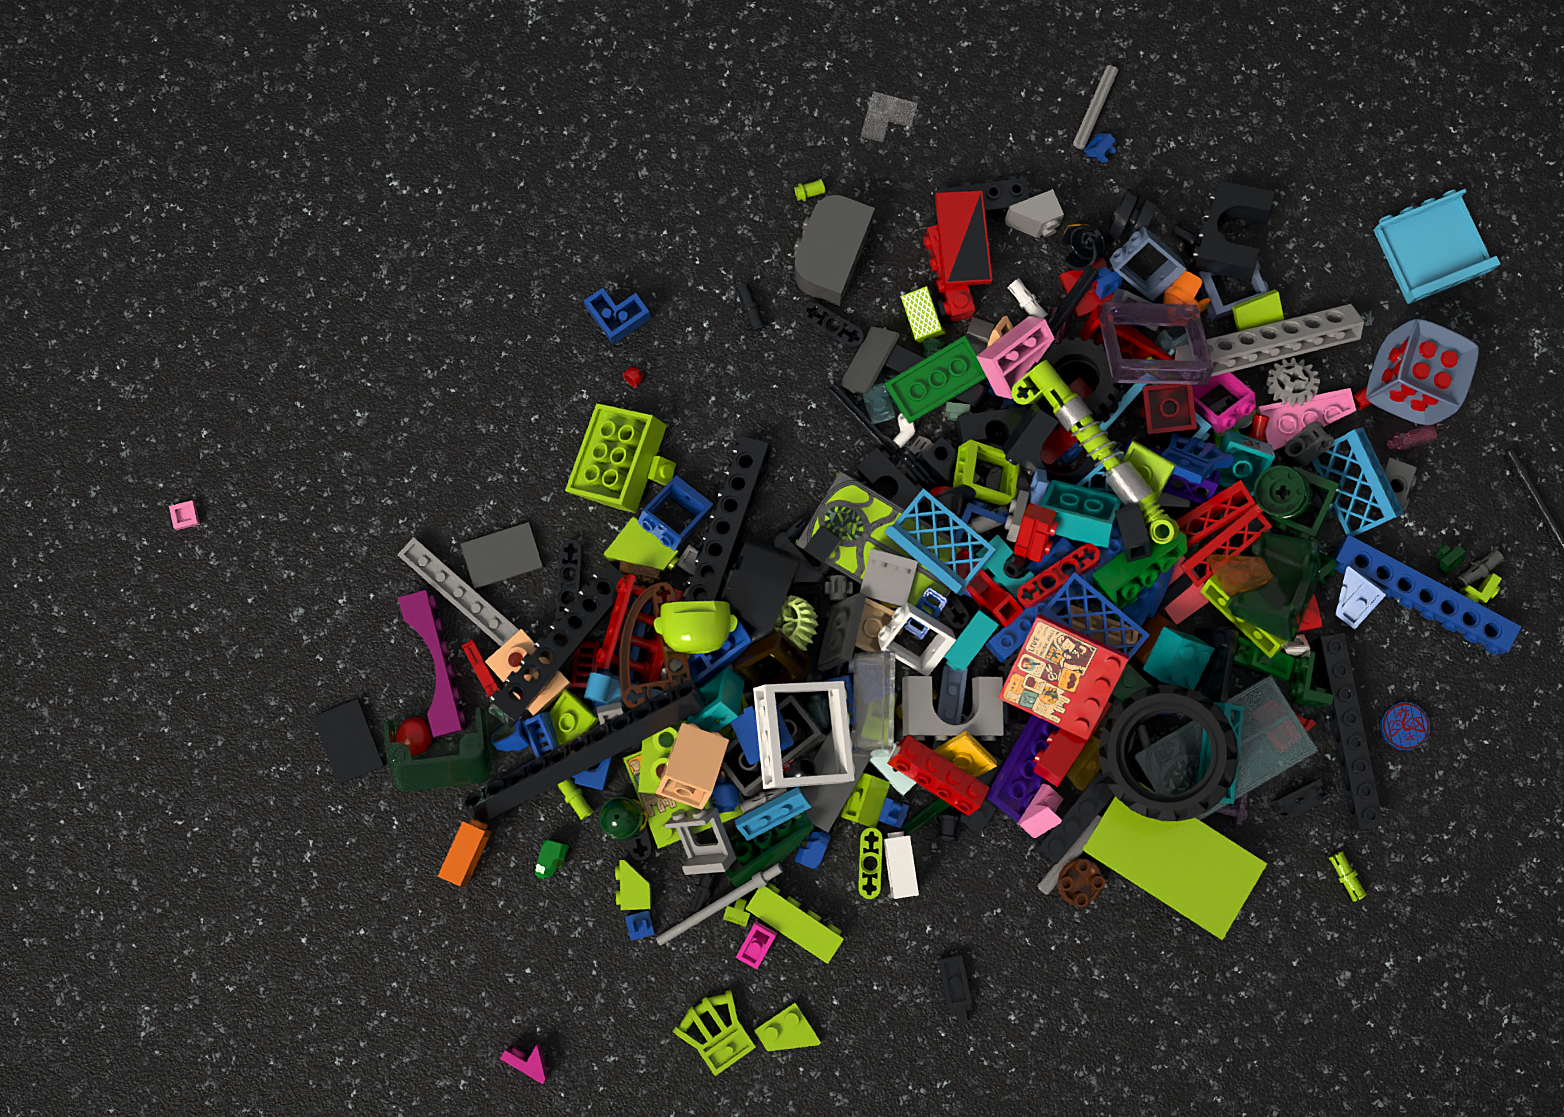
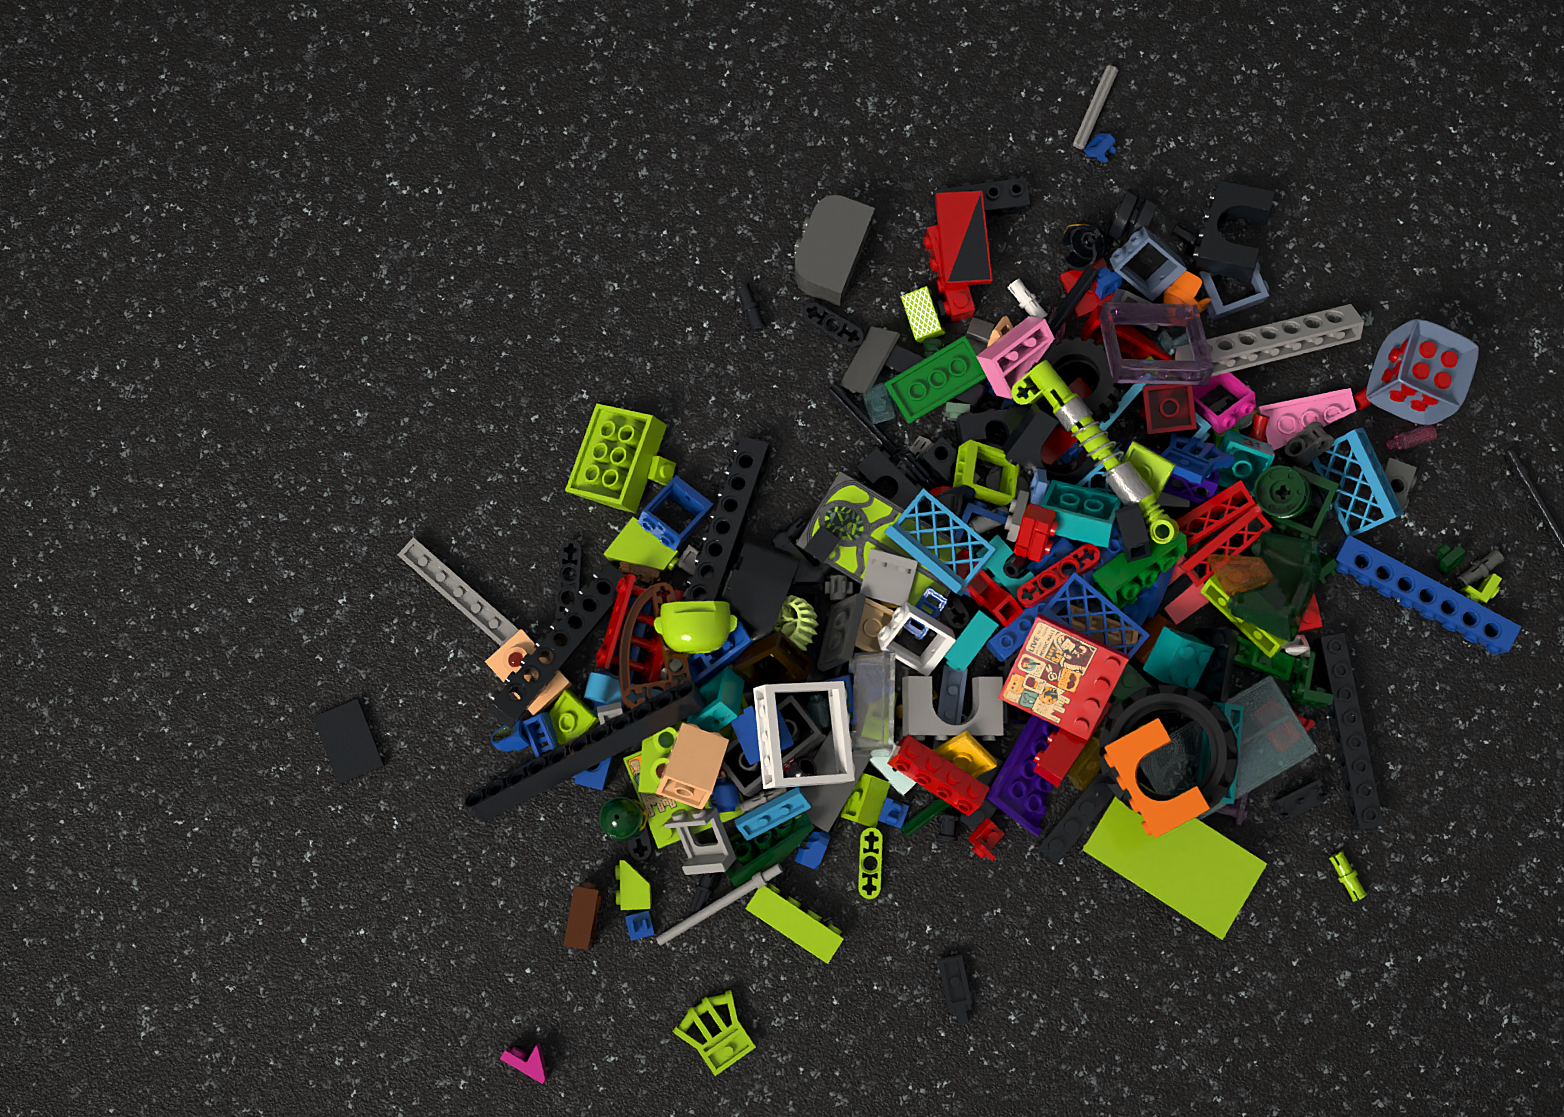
(184, 515): bright pink tile -> none
(416, 734): red hair -> none
(444, 711): magenta arch -> none
(465, 852): orange window -> none
(467, 768): clear green windscreen -> none
(480, 667): red piece -> none
(502, 555): dark grey tile -> none
(550, 858): green rock -> none
(575, 798): lime pin -> none
(580, 684): dark red slope -> none
(583, 916): none -> reddish brown window
(617, 320): blue brick -> none
(633, 376): red hinge -> none
(737, 913): lime tile -> none
(756, 945): dark pink slope -> none
(787, 1031): lime wing -> none
(809, 190): lime pin -> none
(885, 110): clear tile -> none
(900, 865): white window -> none
(906, 432): white arm -> none
(985, 838): none -> red bracket
(1036, 215): light grey slope -> none
(1041, 811): bright pink slope -> none
(1074, 852): light grey axle -> none
(1080, 882): reddish brown dish -> none
(1126, 757): none -> orange arch
(1258, 311): lime tile -> none
(1293, 382): light grey gear -> none
(1357, 597): wing -> none
(1404, 726): tile -> none
(1433, 246): medium azure panel -> none

